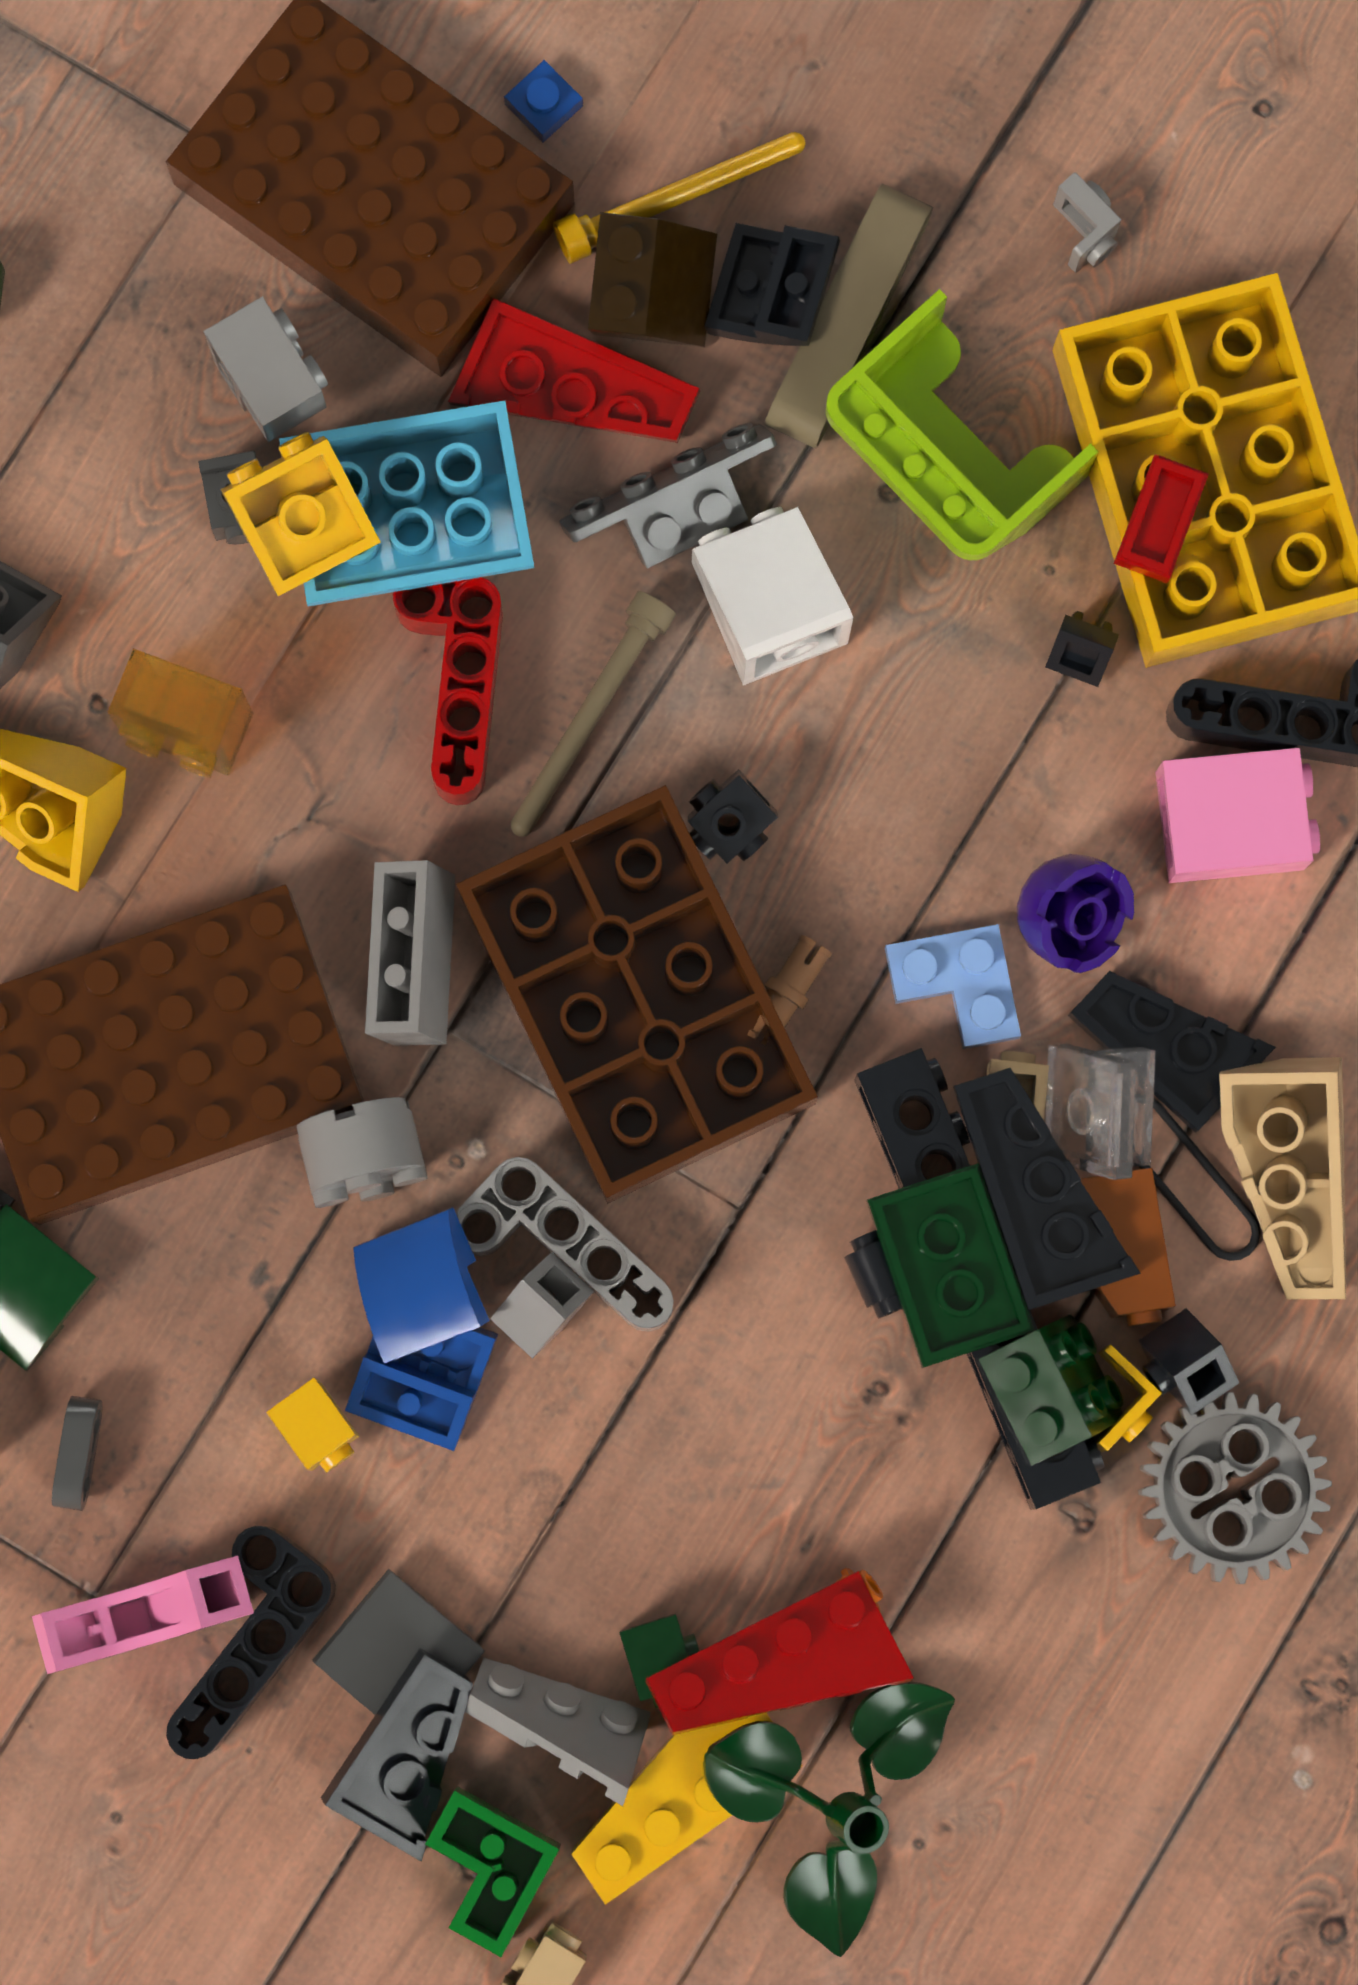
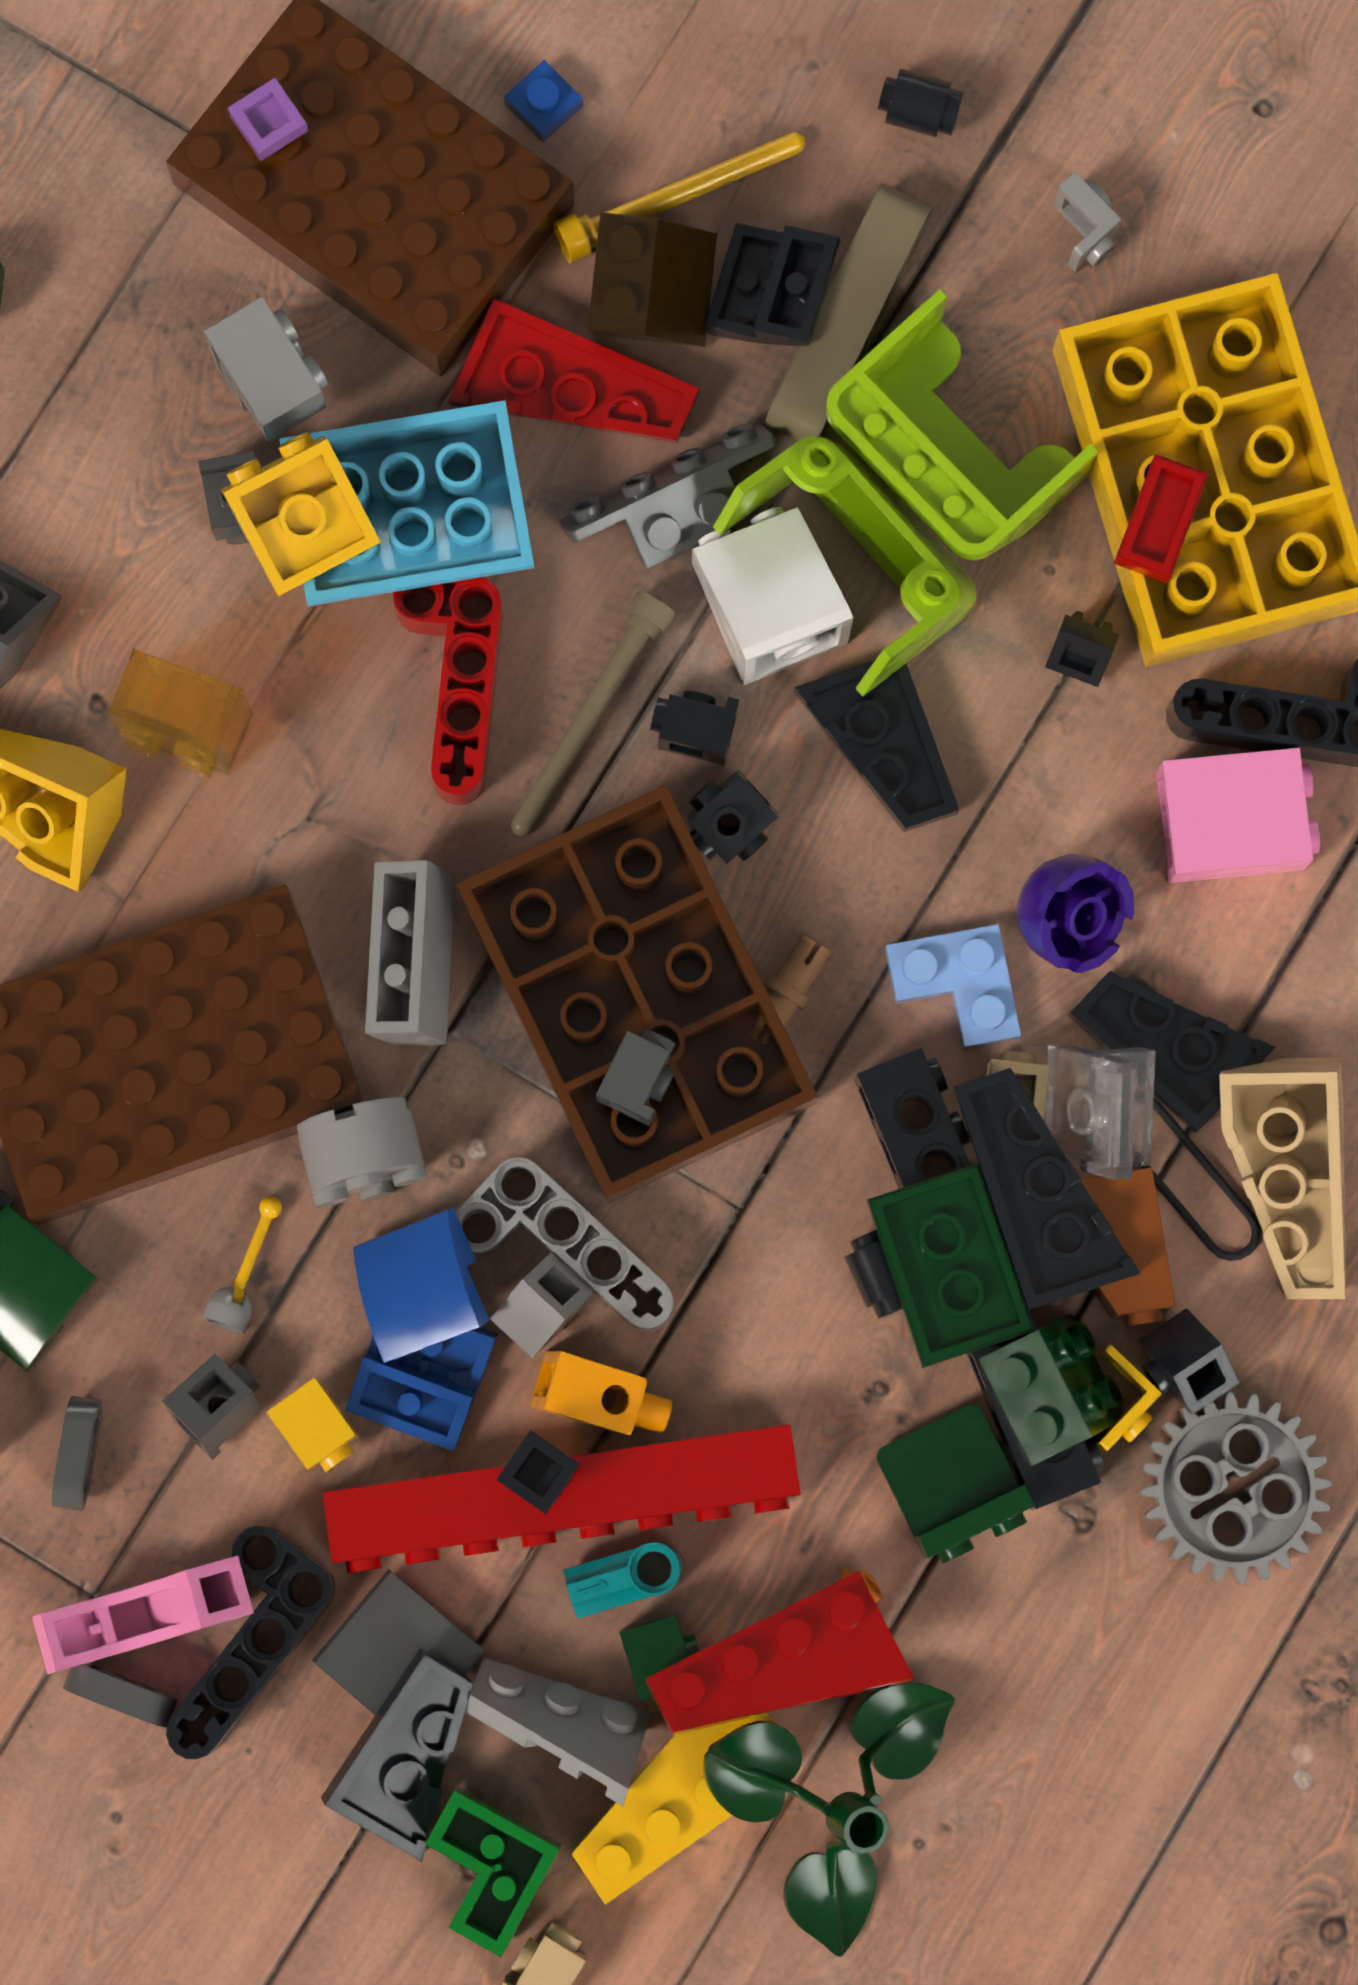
(120, 1694): none -> dark grey beam
(195, 1399): none -> dark grey brick
(230, 1305): none -> hinge
(267, 119): none -> medium lavender plate
(538, 1472): none -> black brick
(575, 1388): none -> light orange torso
(605, 1489): none -> red brick
(617, 1579): none -> teal piece
(637, 1075): none -> dark grey brick
(695, 725): none -> black brick
(885, 742): none -> black wing
(920, 103): none -> black brick
(929, 578): none -> lime windscreen
(953, 1483): none -> dark green bracket

